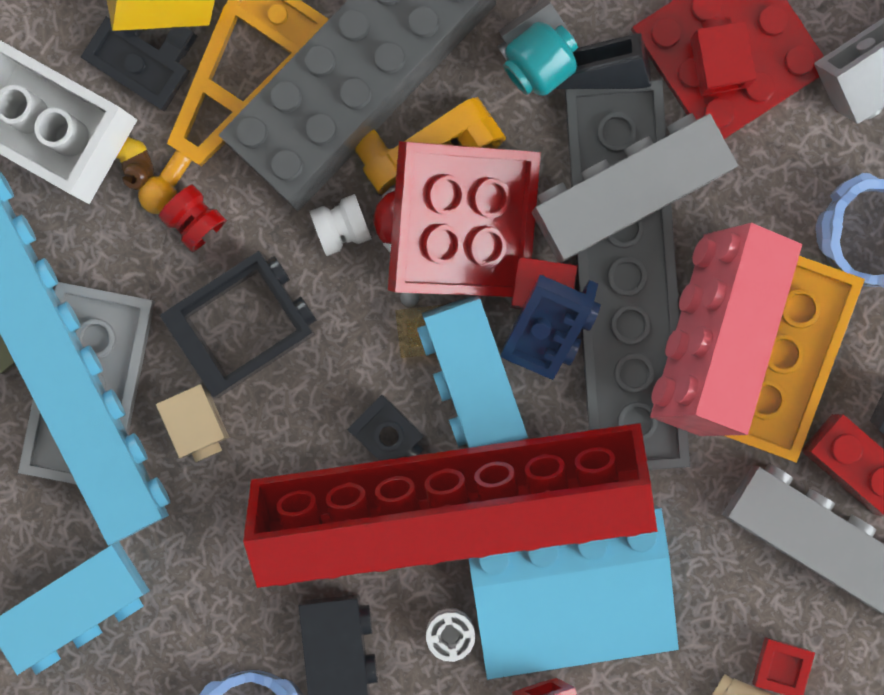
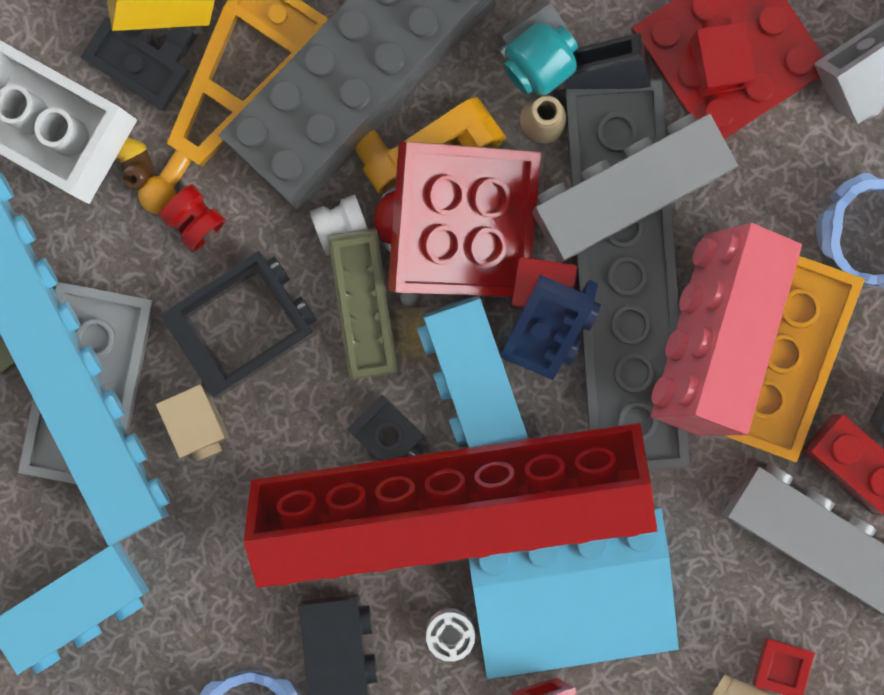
(362, 303): none -> olive plate
(543, 130): none -> tan cone

